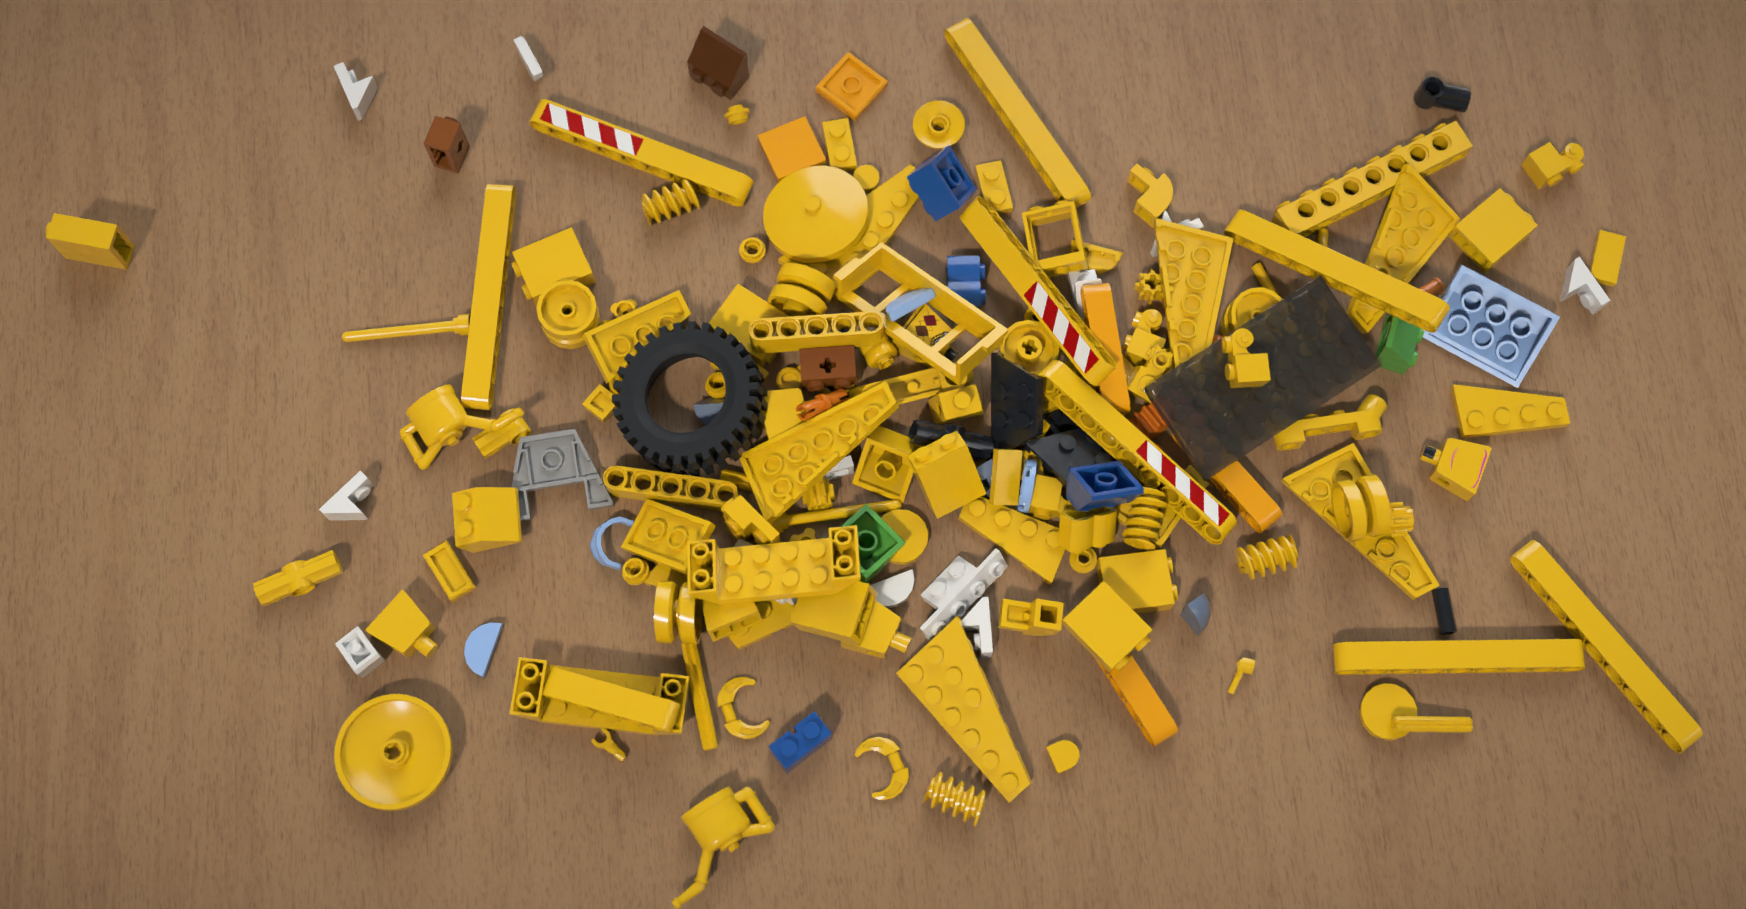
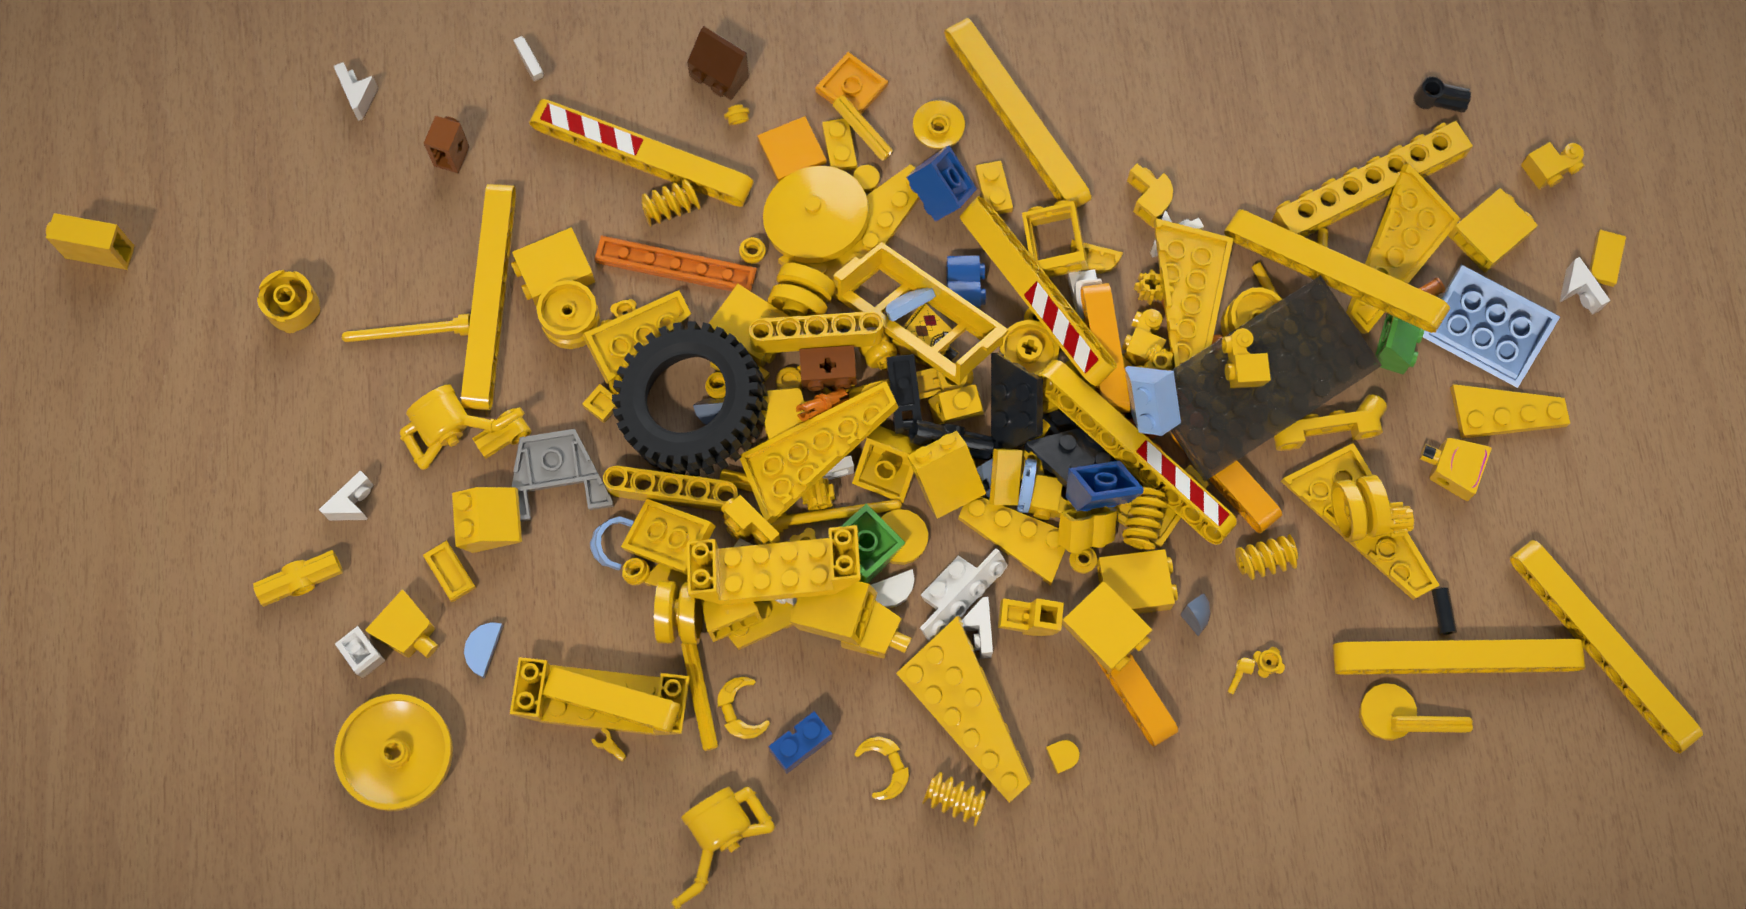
(285, 314): none -> yellow brick
(674, 264): none -> orange tile
(862, 127): none -> yellow axle
(904, 387): none -> black plate
(1153, 399): none -> light blue slope
(1273, 655): none -> yellow plate

